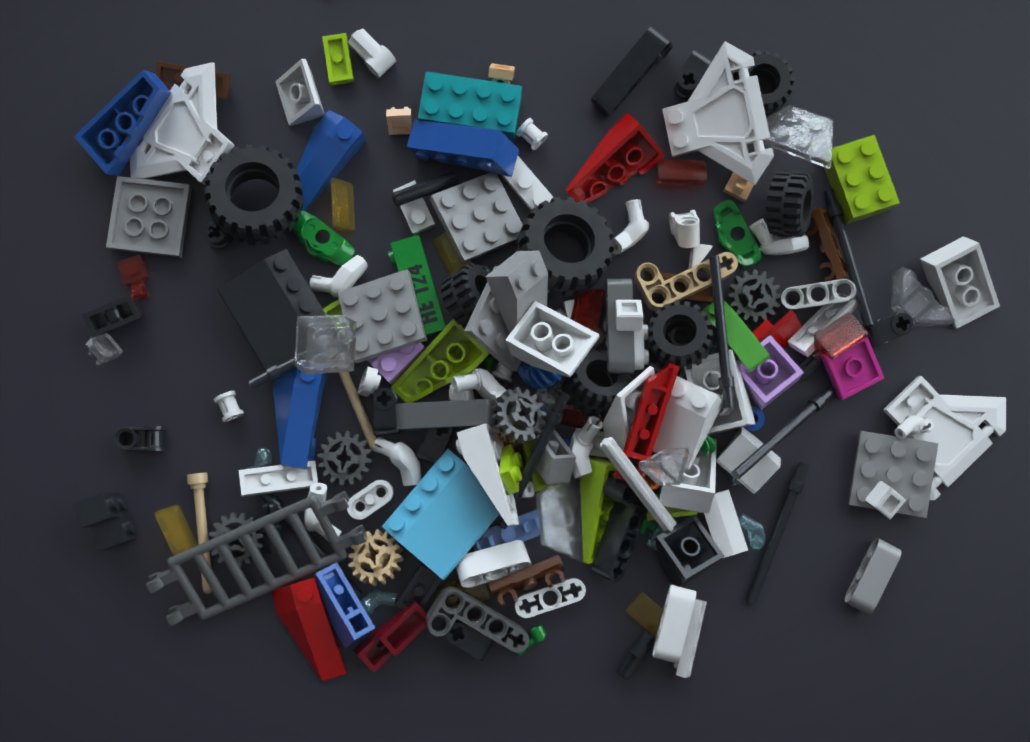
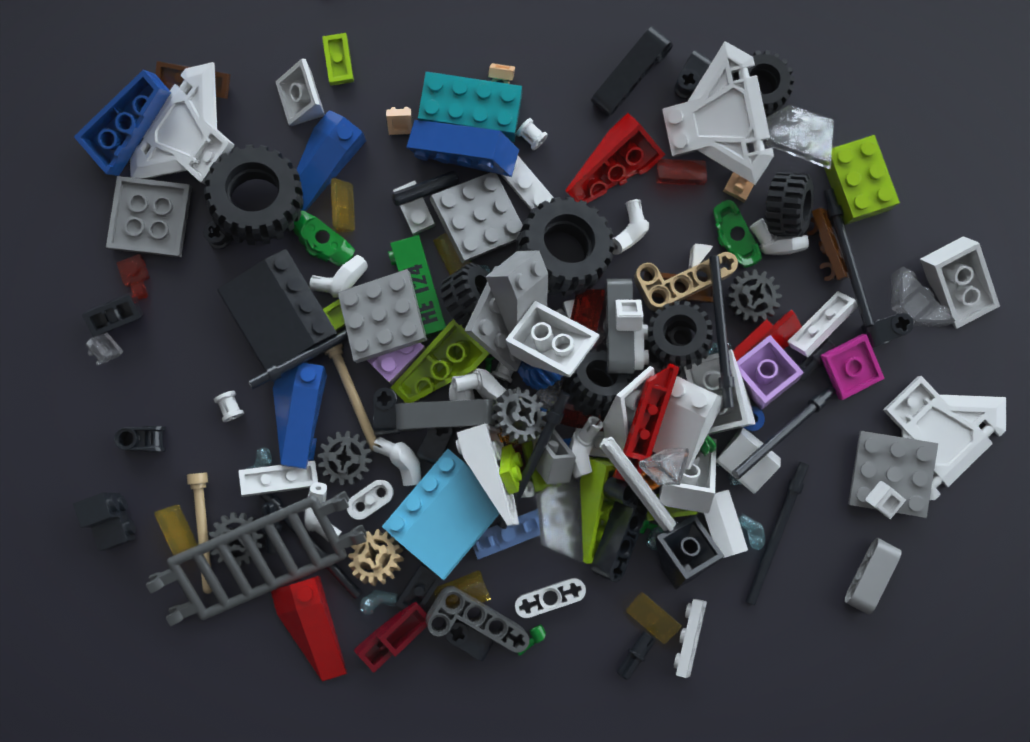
(325, 344): clear brick -> none
(343, 606): blue slope -> none
(369, 382): white plate -> none
(376, 57): white piece -> none
(492, 563): white beam -> none
(527, 579): reddish brown plate -> none
(674, 624): white beam -> none
(685, 228): white piece -> none
(740, 338): bright green slope -> none
(807, 300): white beam -> none
(839, 336): clear red slope -> none
(913, 425): white arm -> none

